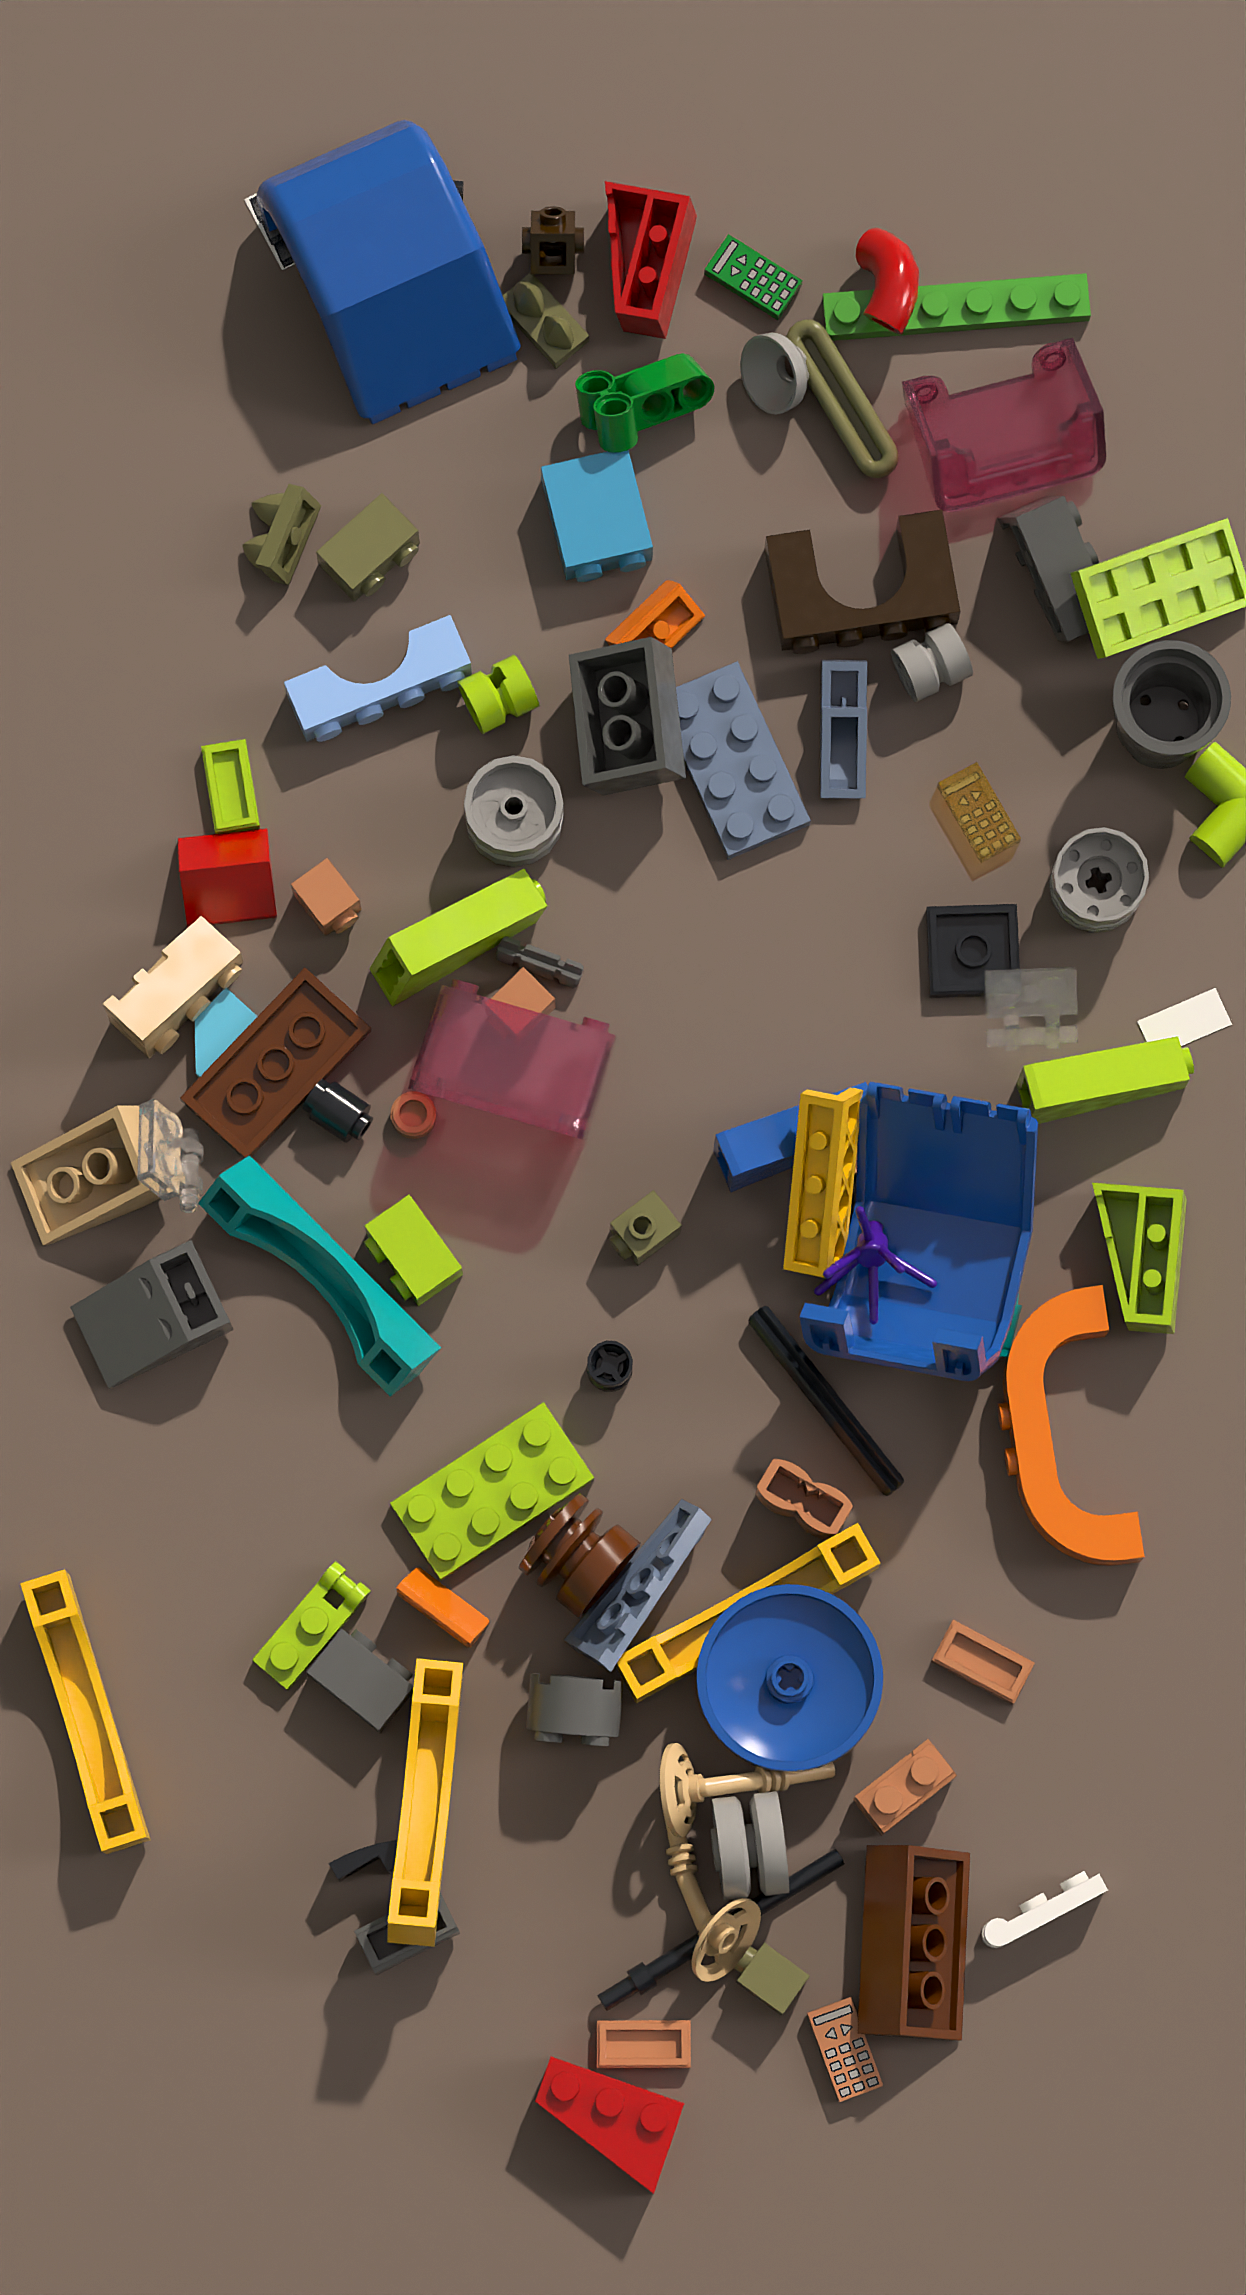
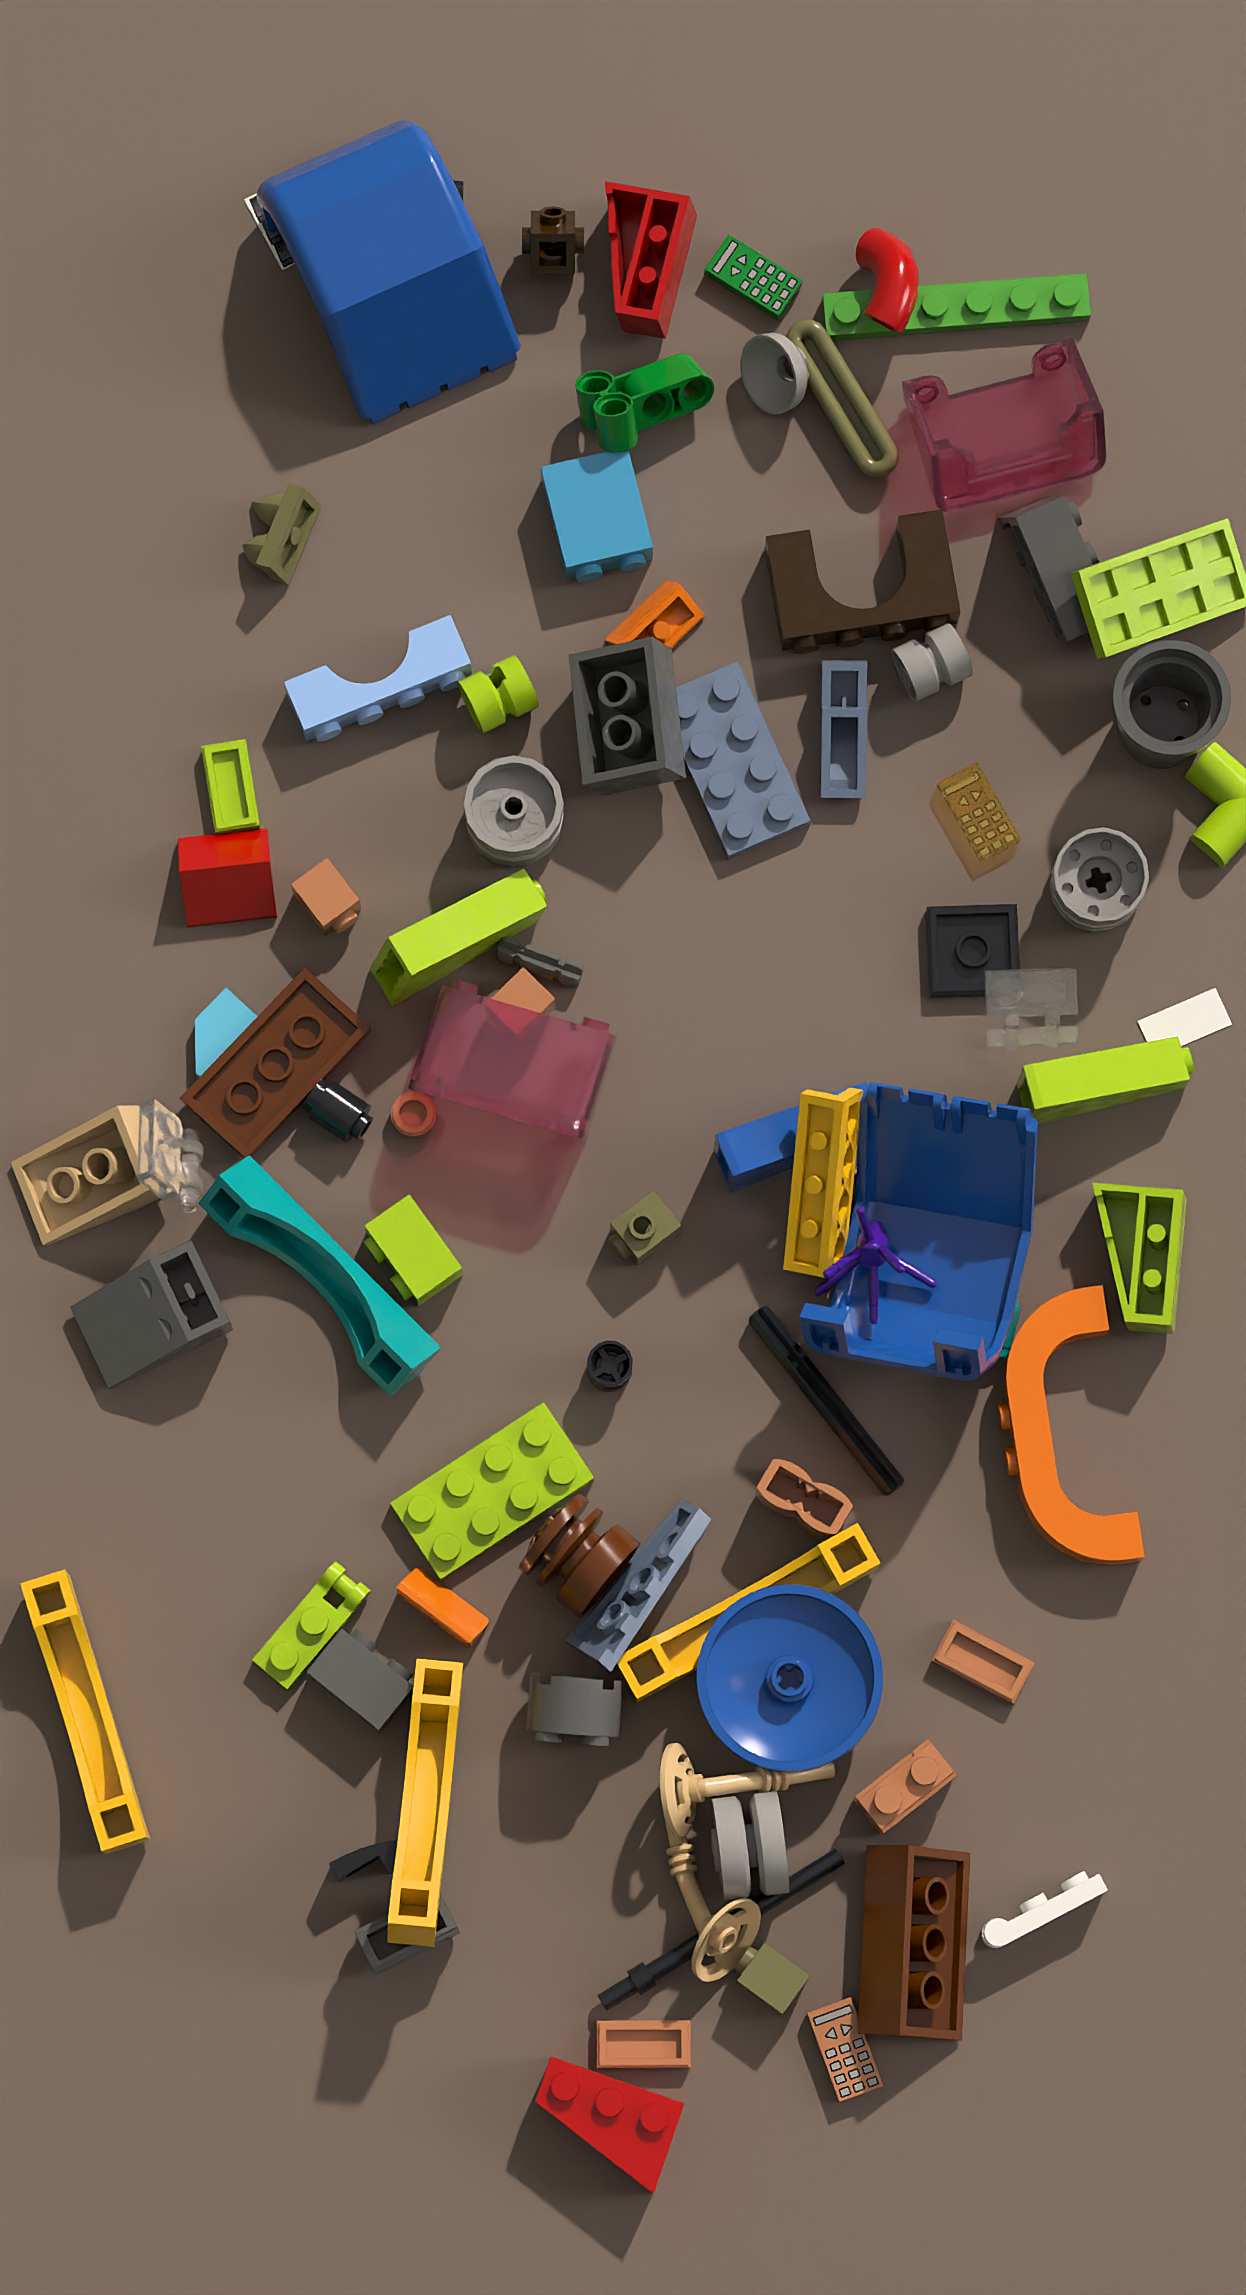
(175, 988): wedge -> none
(369, 548): olive brick -> none
(544, 320): olive tile -> none

